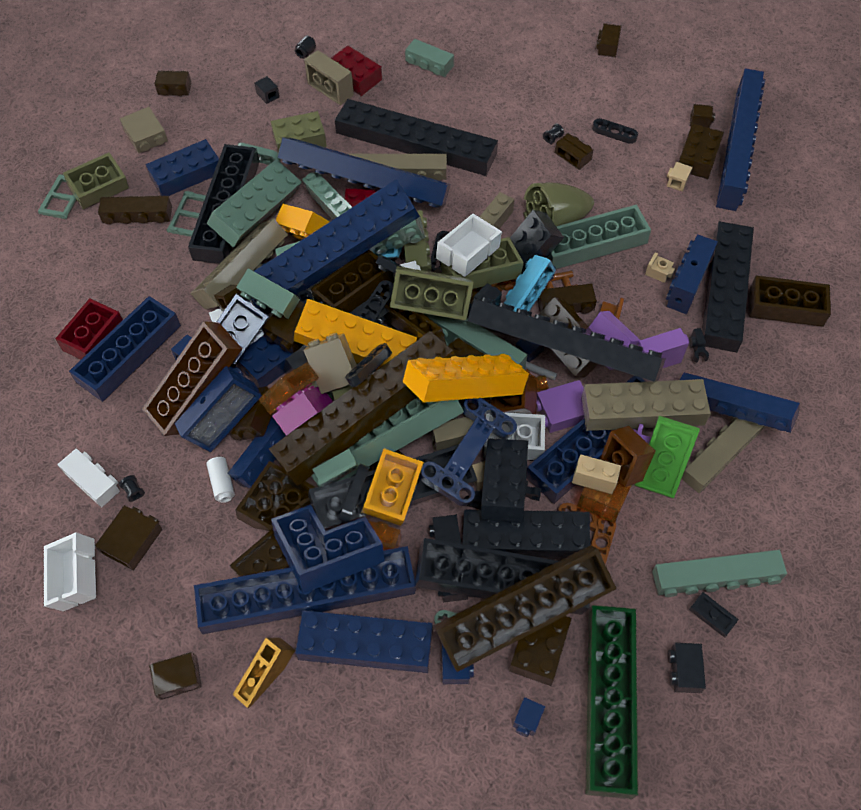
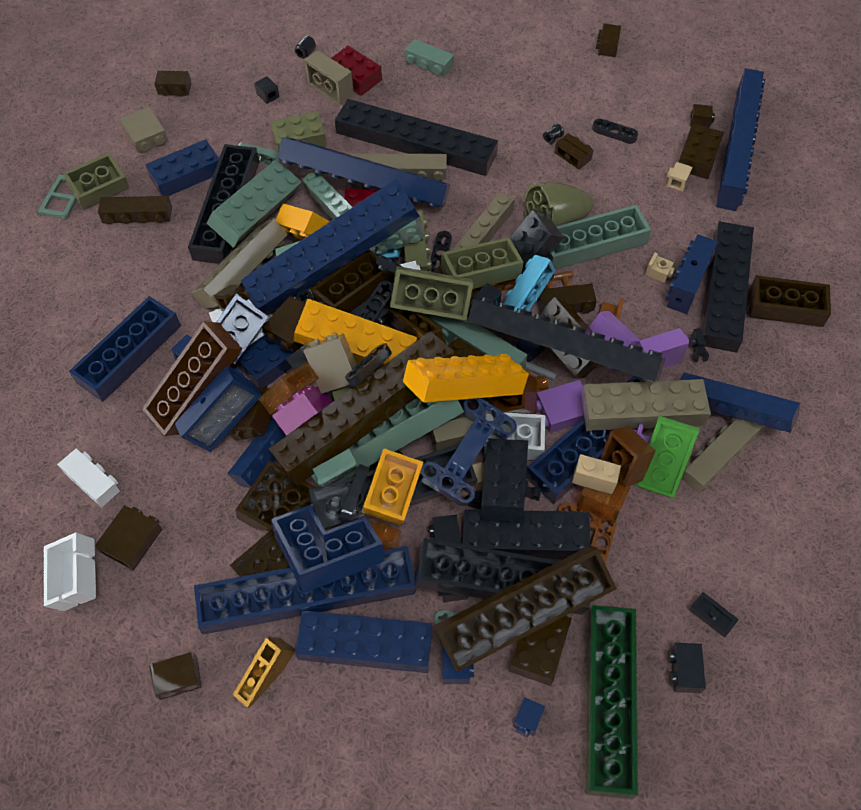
(88, 328): dark red brick -> none
(131, 488): black bush -> none
(187, 195): sand green window -> none
(220, 480): white brick -> none
(267, 294): sand green brick -> none
(468, 244): white piece -> none
(719, 572): sand green brick -> none

